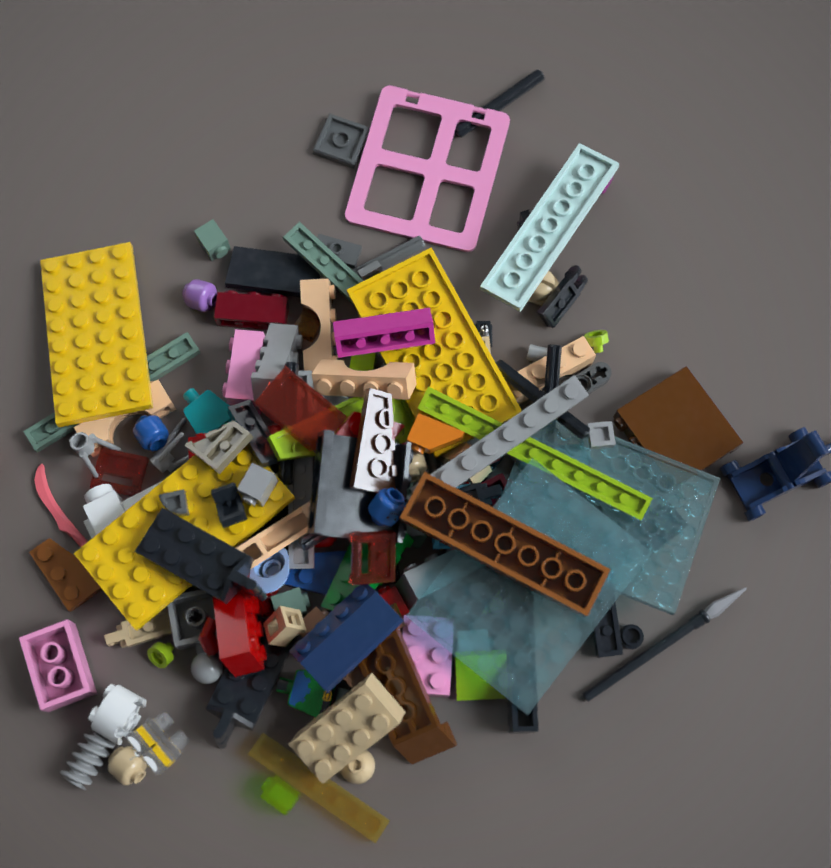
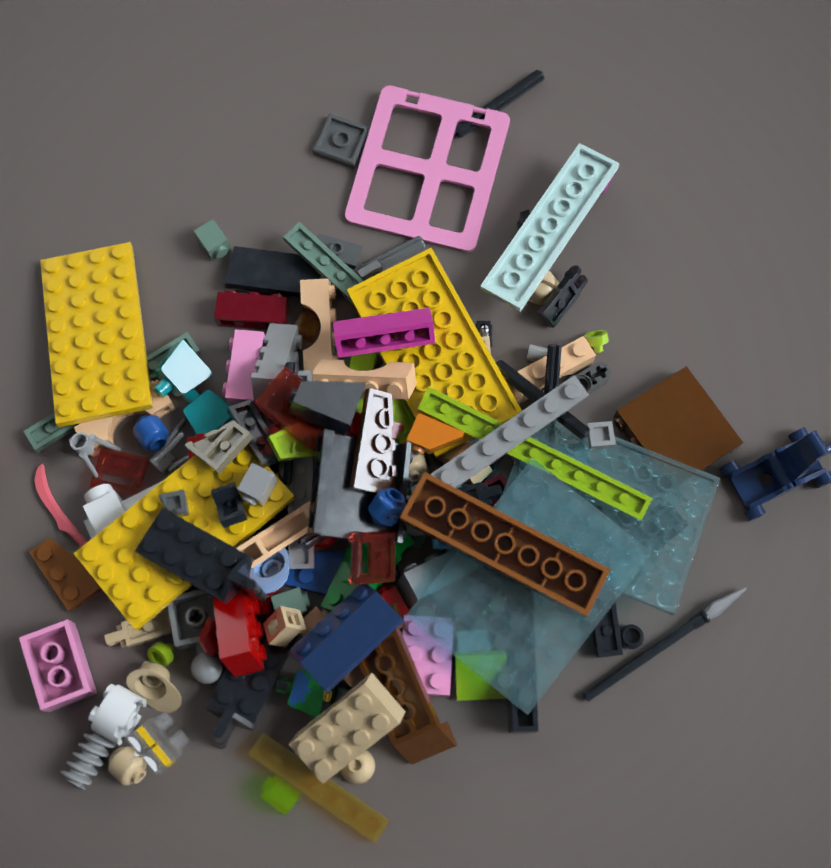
(154, 685): none -> tan piece
(180, 371): none -> torso
(200, 295): medium lavender head -> none
(326, 403): none -> black slope

